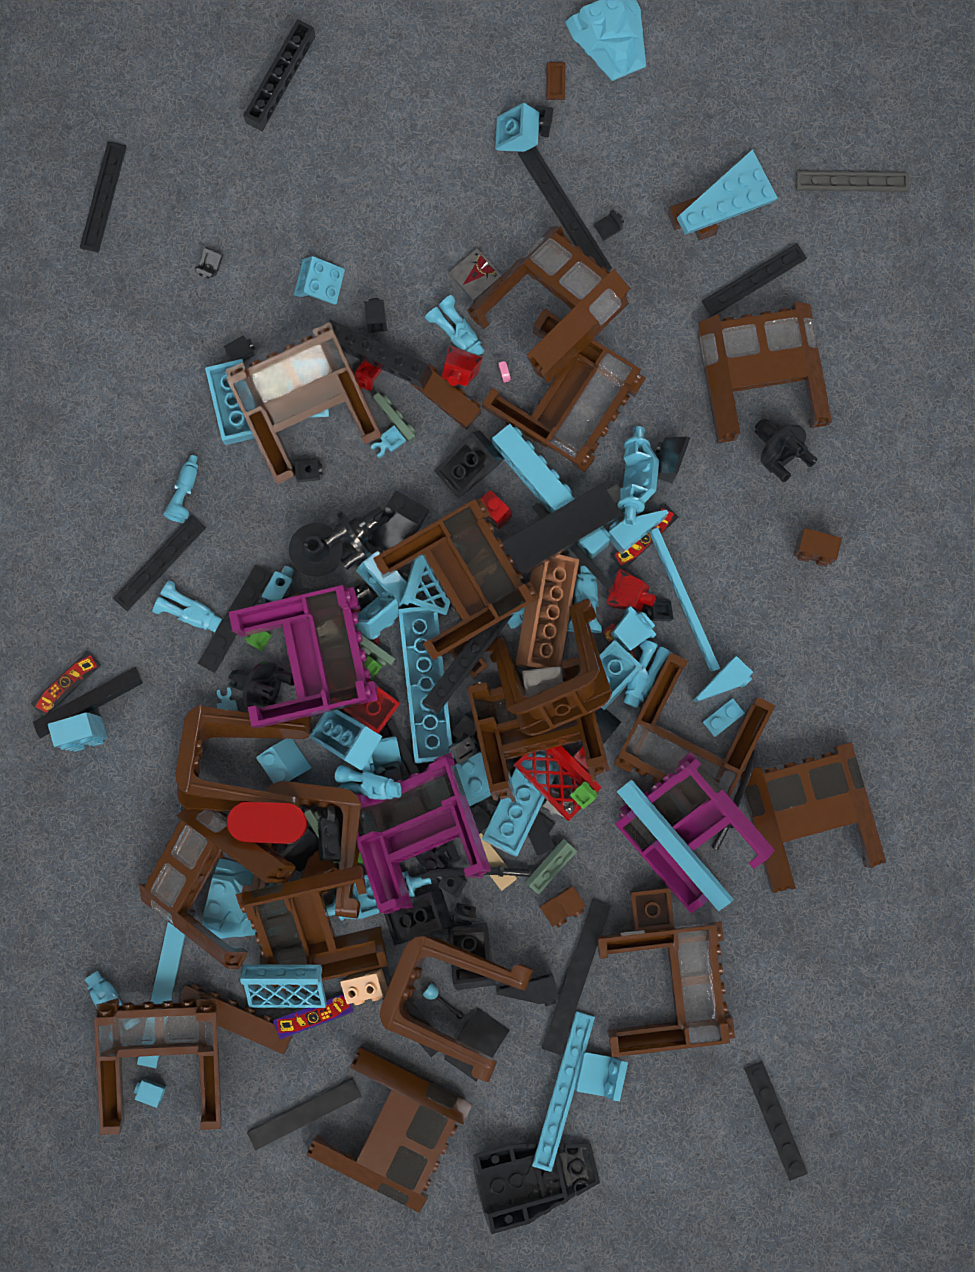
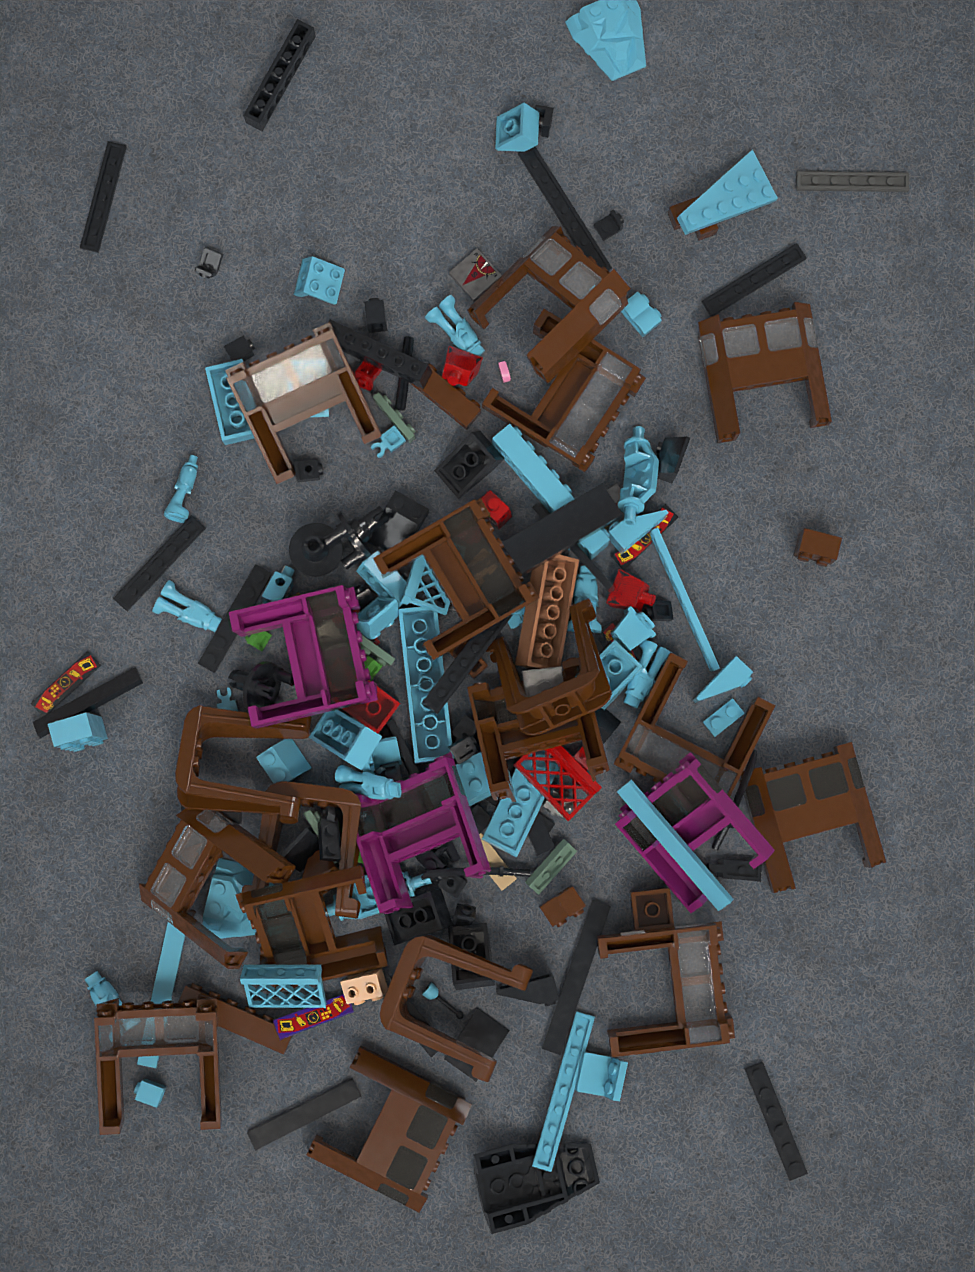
(266, 822): red tile -> none
(402, 389): none -> black axle
(555, 81): reddish brown tile -> none
(584, 795): bright green tile -> none
(641, 315): none -> medium azure brick
(736, 870): none -> black hinge
(783, 447): black piece -> none

